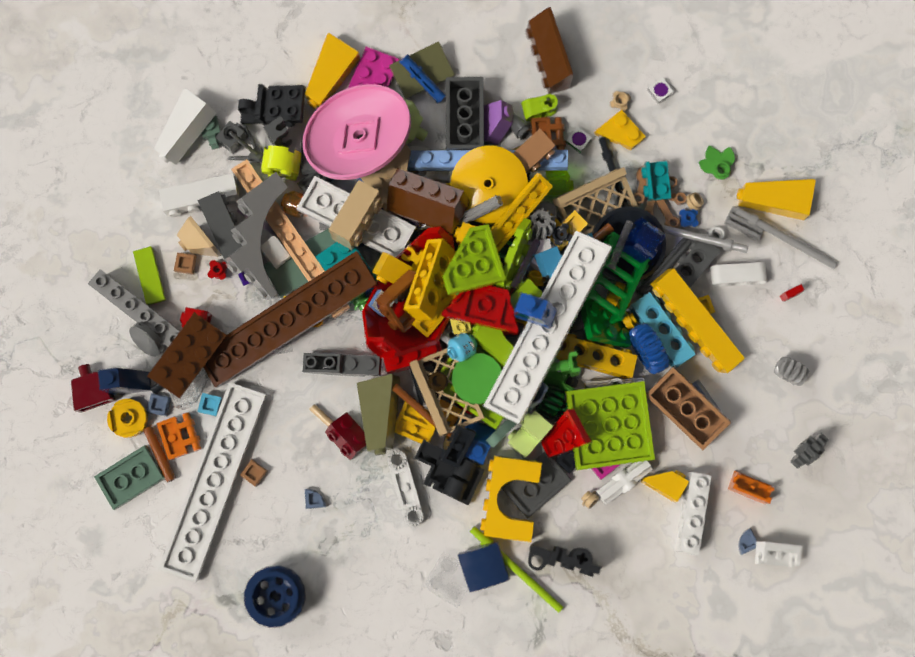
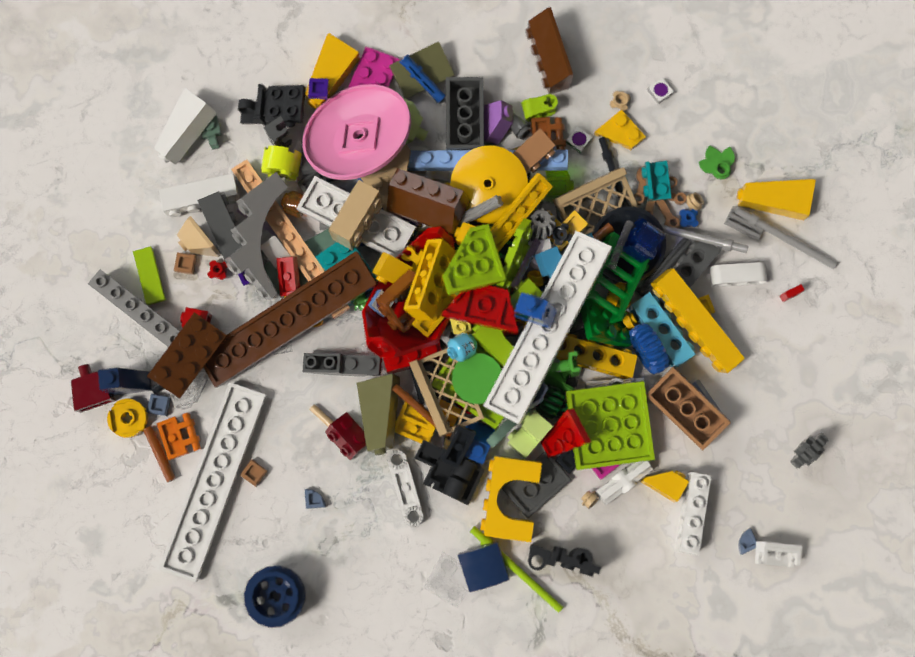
(129, 477): sand green tile -> none
(146, 339): dark grey tile -> none
(209, 404): medium azure plate -> none
(231, 144): dark grey brick -> none
(255, 153): dark grey plant -> none
(288, 275): none -> red plate
(318, 88): none -> dark purple plate
(438, 381): dark brown plate -> none
(716, 230): white plate -> none
(751, 488): orange hinge -> none
(791, 371): light grey gear -> none

